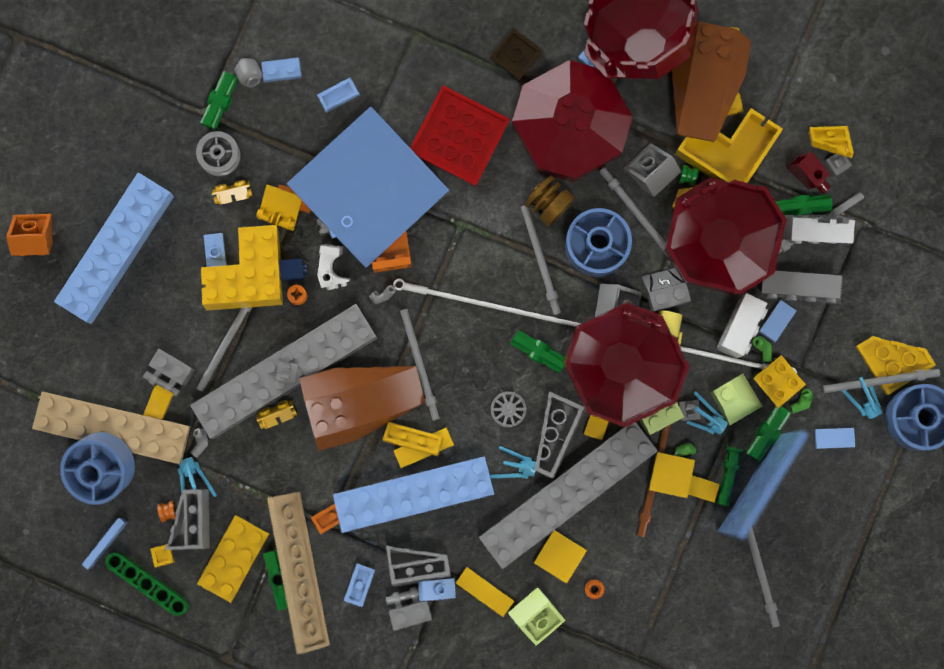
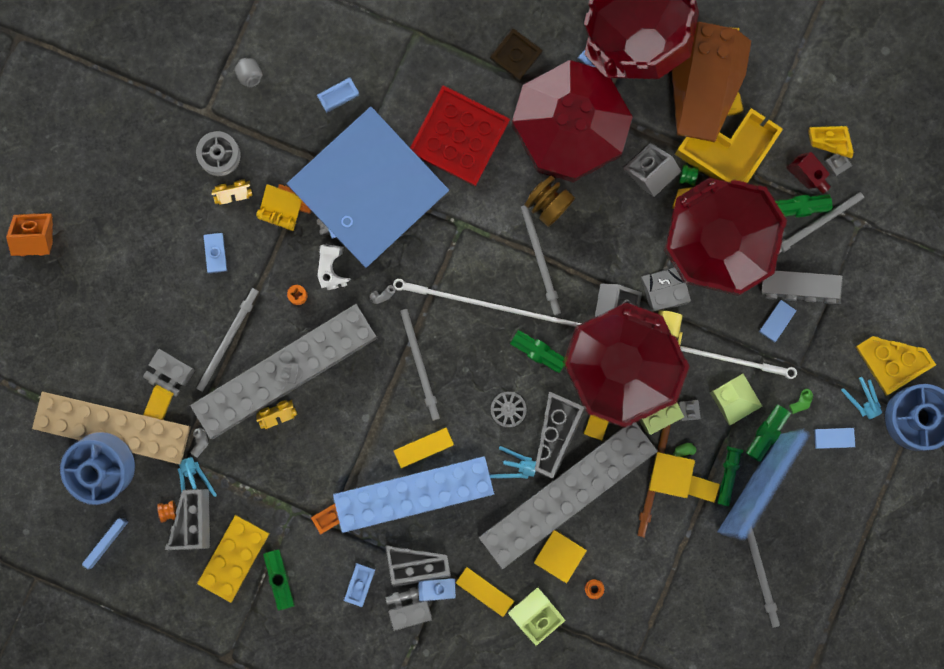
(114, 248): light blue brick -> none
(138, 583): green beam -> none
(161, 556): yellow tile -> none
(219, 100): green piece -> none
(252, 282): yellow piece -> none
(281, 70): light blue plate -> none
(292, 270): dark blue brick -> none
(298, 572): tan plate -> none
(358, 400): dark orange wedge -> none
(394, 257): orange bracket -> none
(413, 439): yellow tile -> none
(584, 255): medium blue piece -> none
(614, 185): light grey bar -> none
(715, 422): medium azure plant -> none
(742, 326): white brick -> none
(765, 347): bright green arm -> none
(779, 381): yellow hinge -> none
(819, 229): light grey wedge -> none
(918, 375): light grey bar -> none

